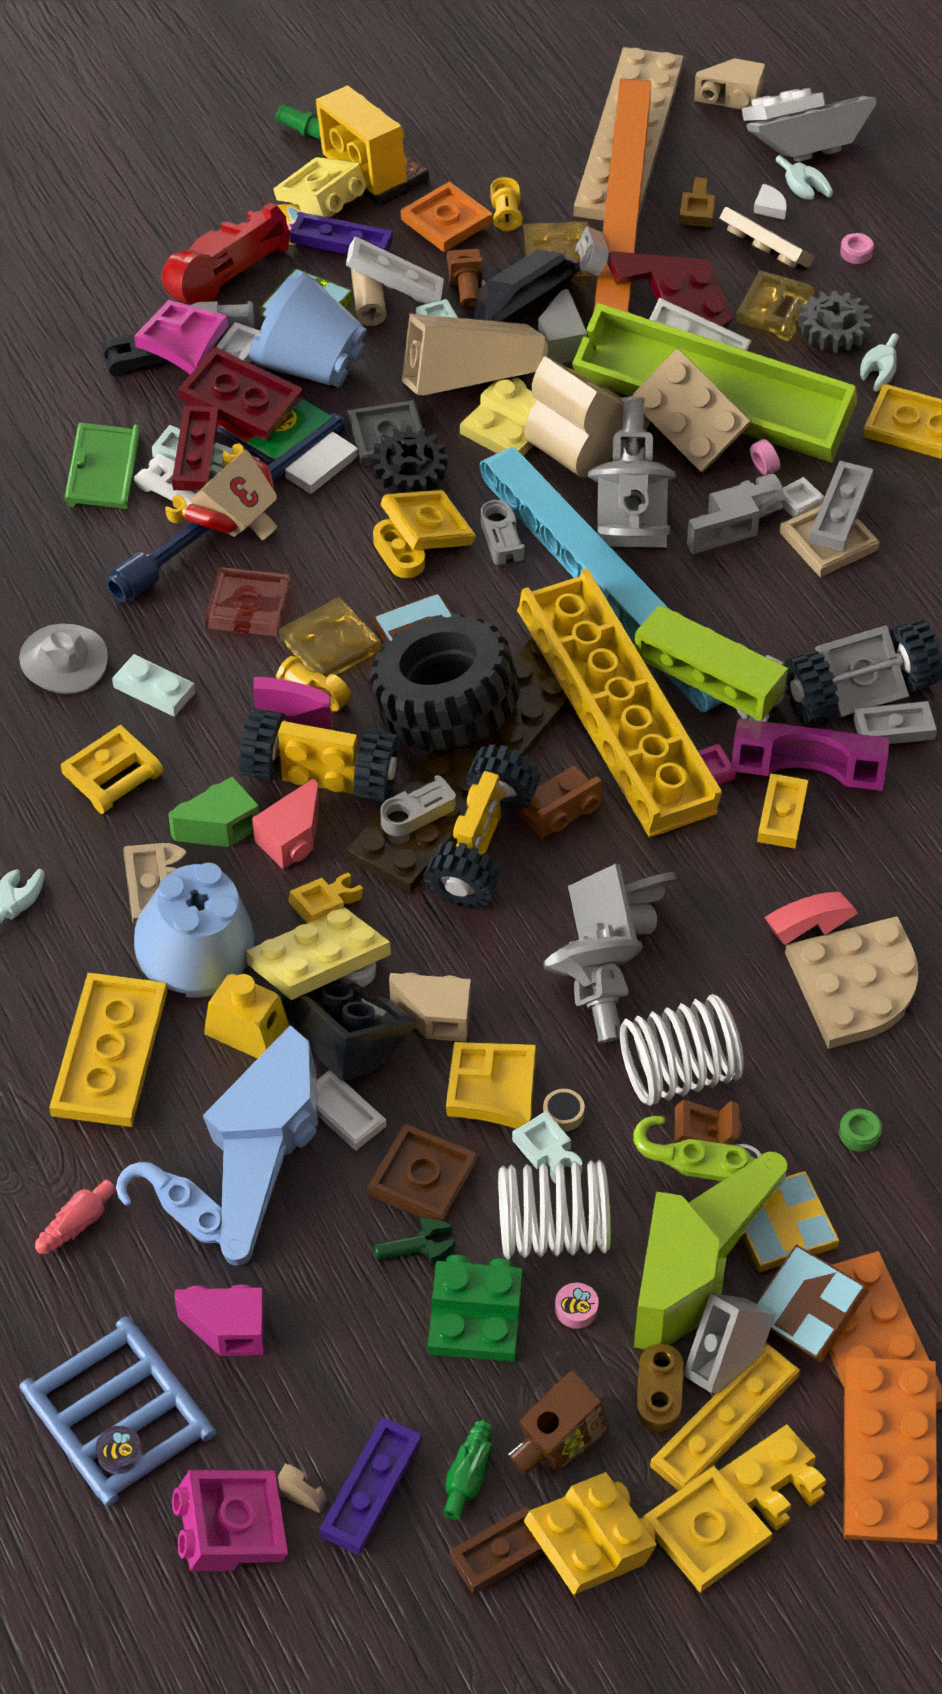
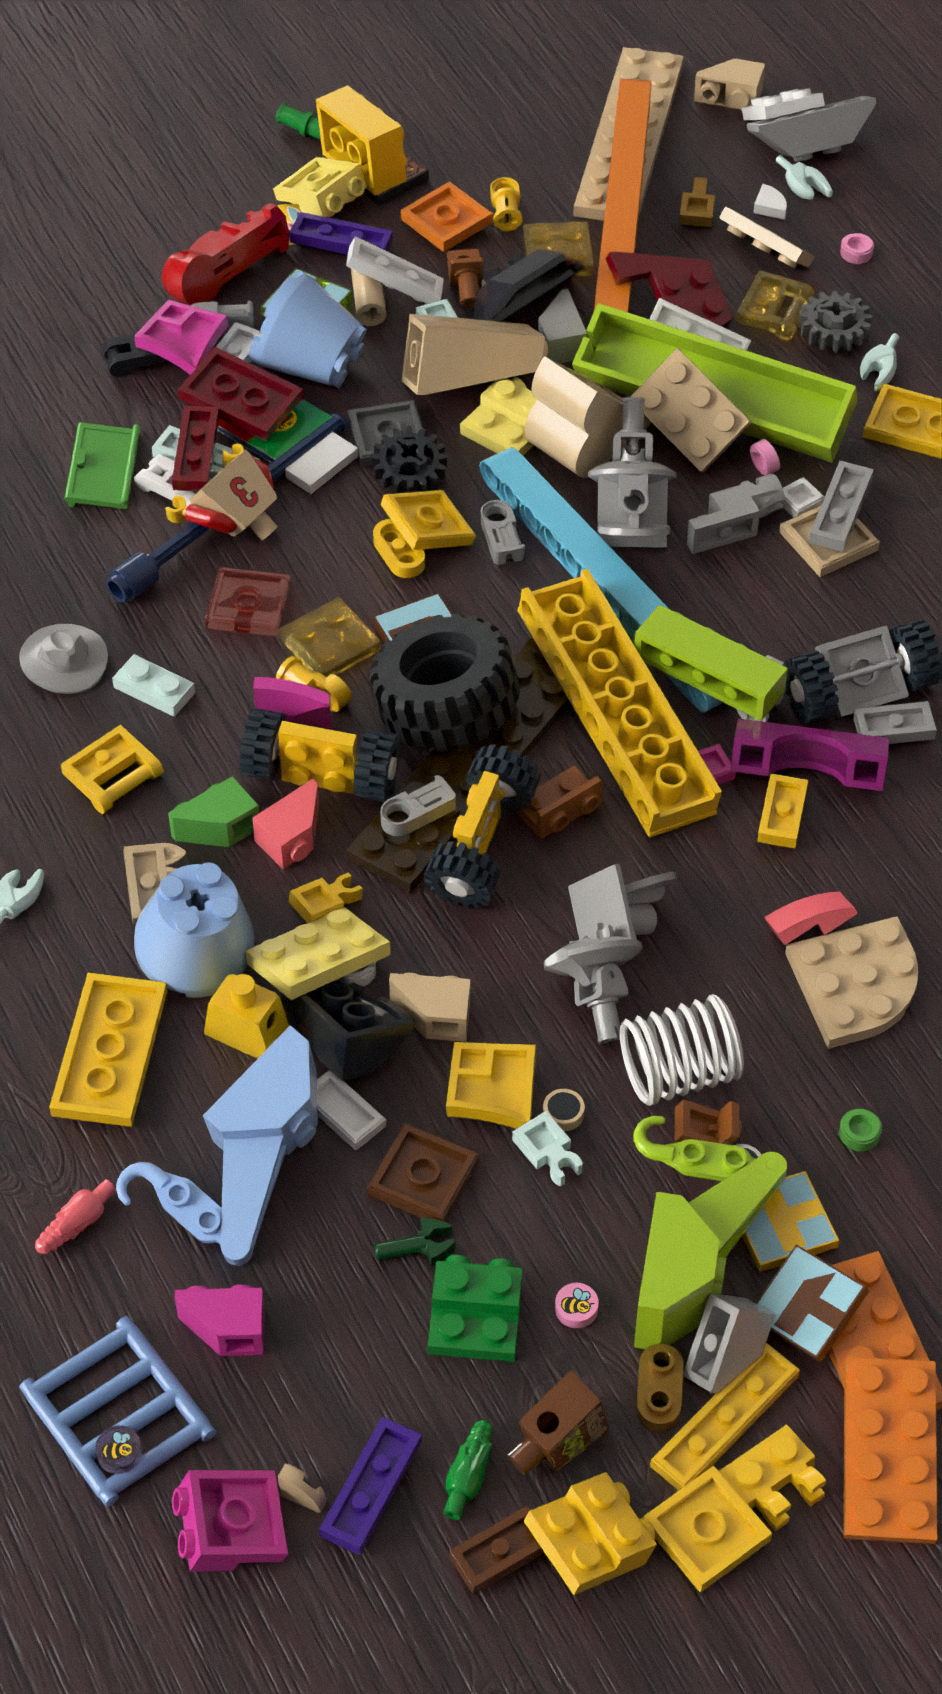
(510, 1215): white piece -> none
(592, 252): light grey piece -> none

